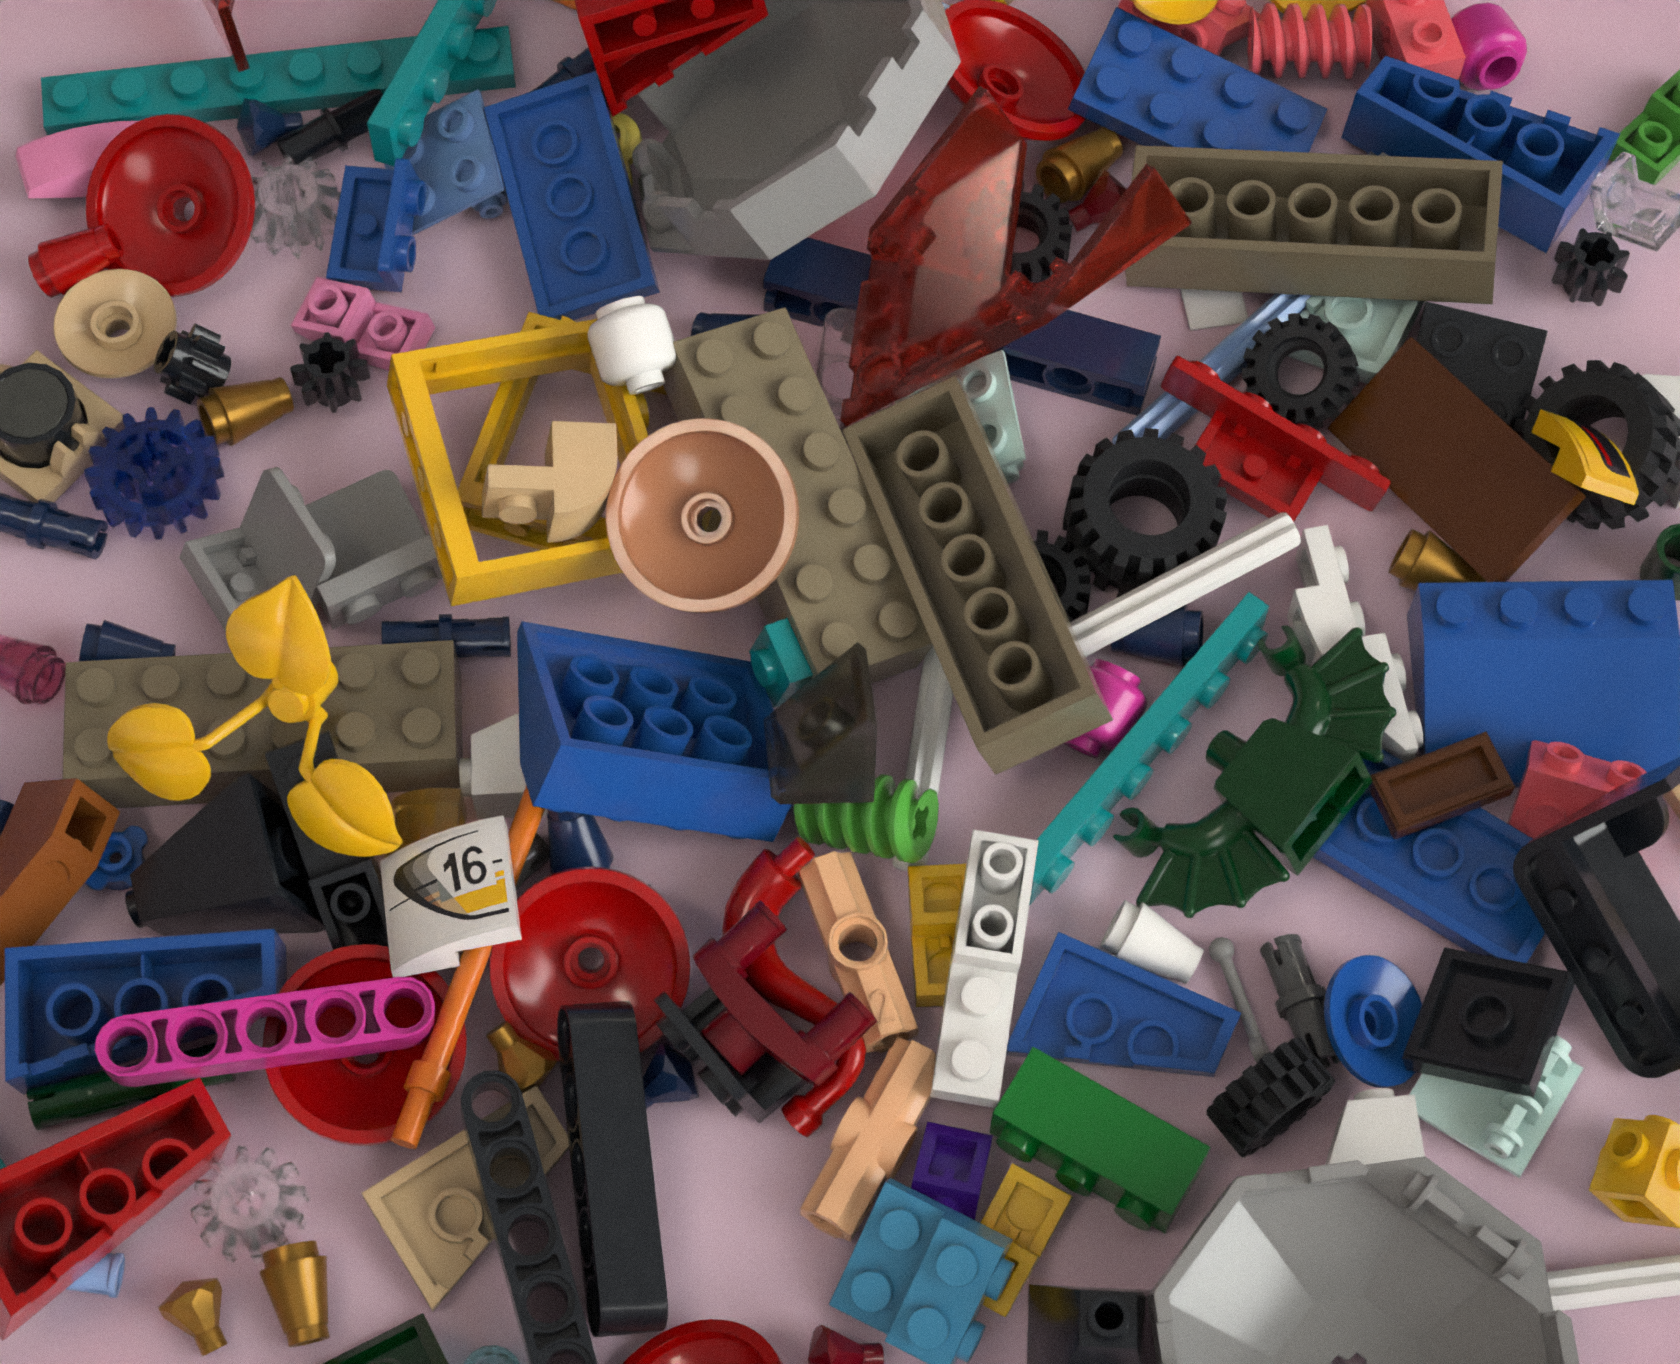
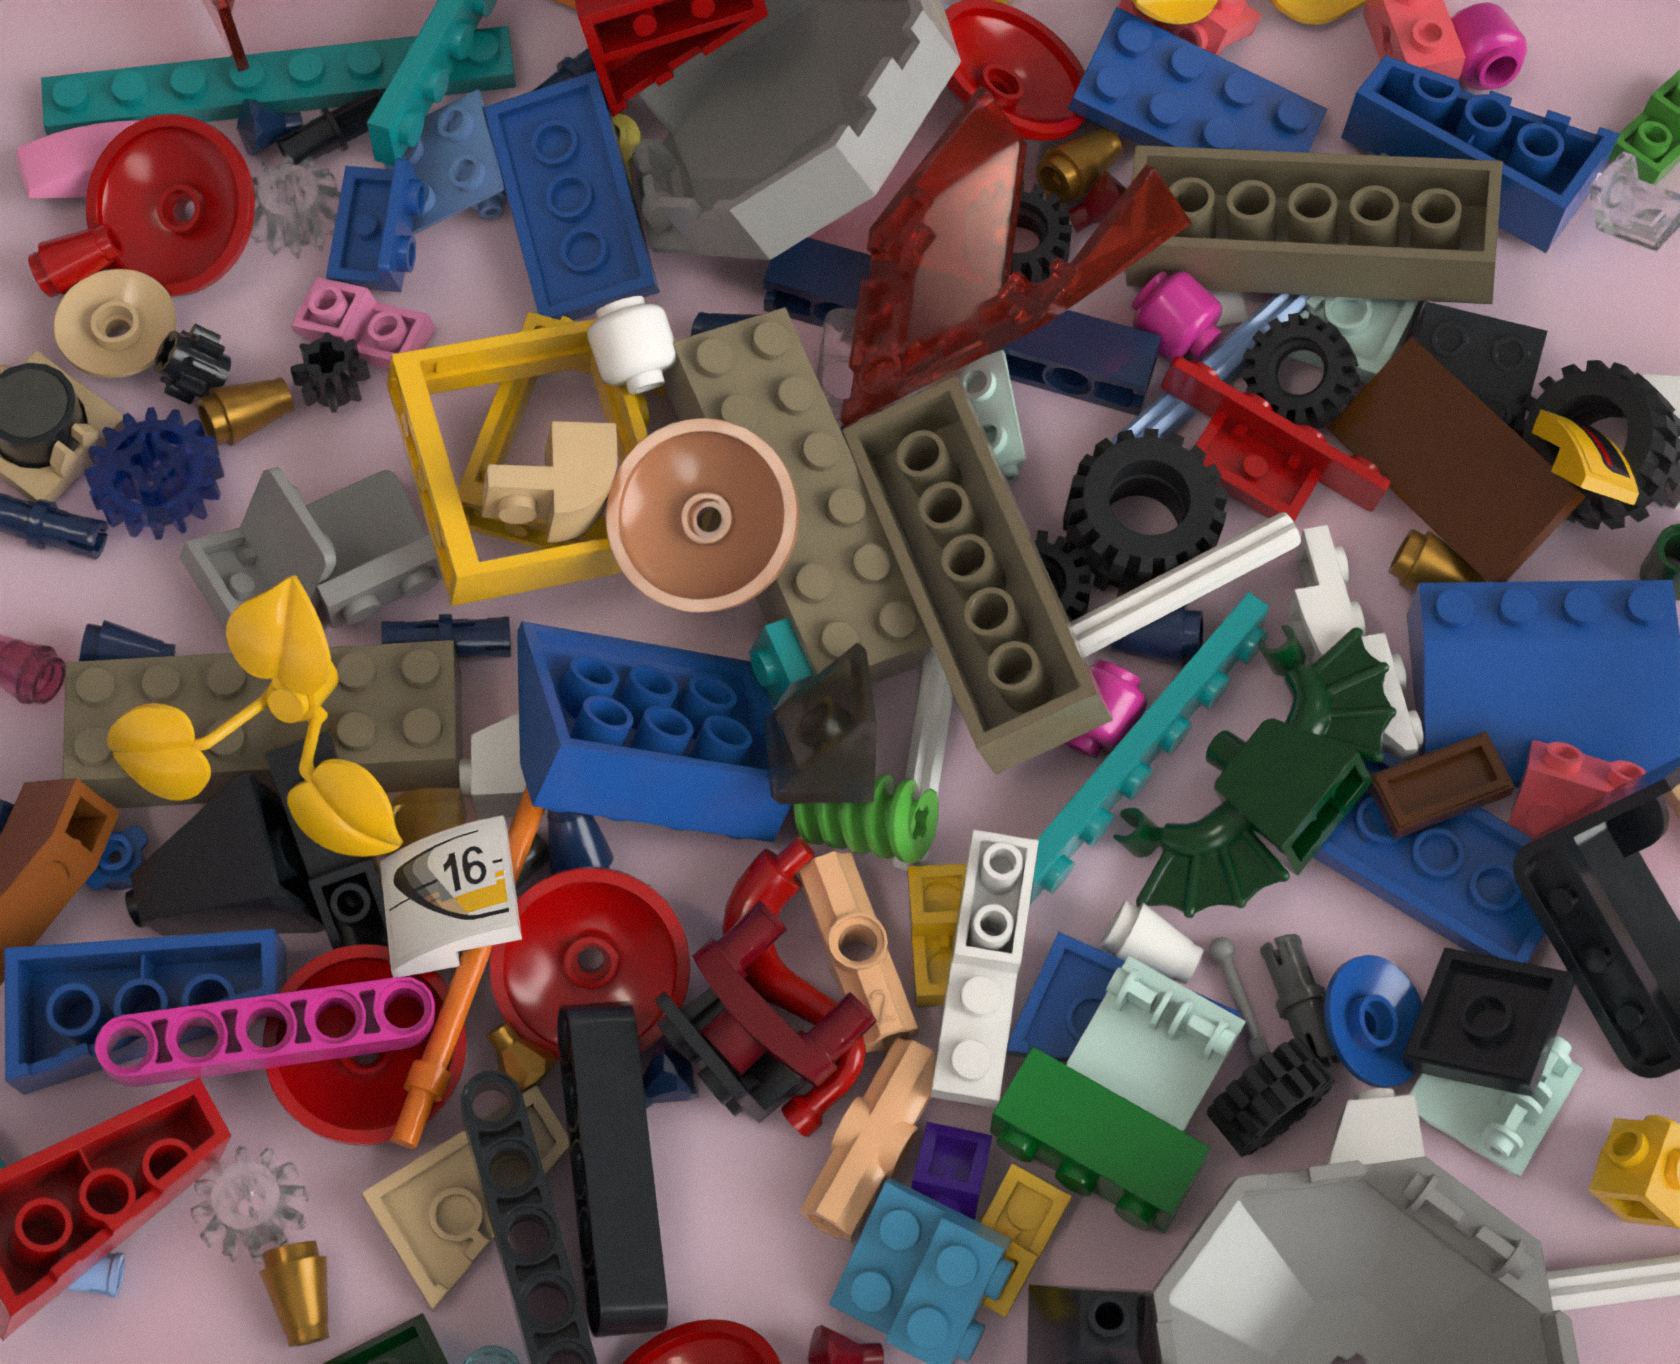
(99, 1094): dark green pin -> none
(196, 1310): pearl gold rock -> none
(1155, 1043): none -> light aqua hinge
(1180, 313): none -> dark pink head
(1309, 39): coral piece -> none
(1590, 267): black gear -> none

